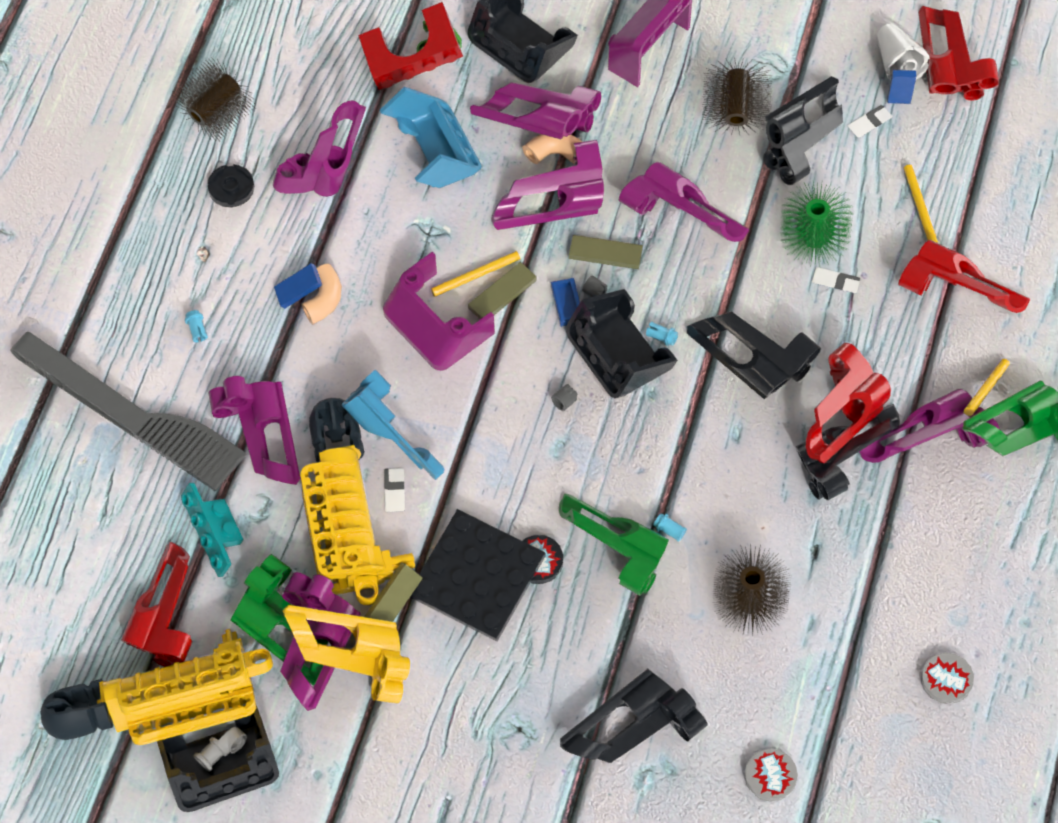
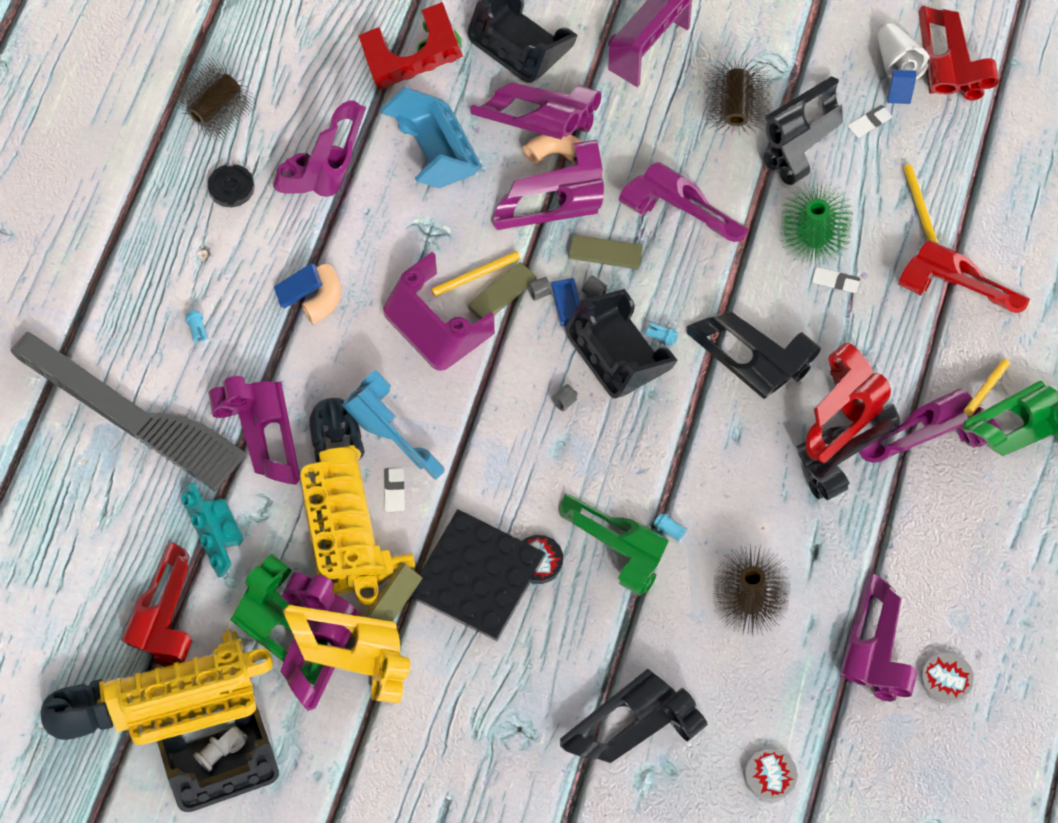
(539, 288): none -> dark grey hose
(869, 660): none -> magenta panel

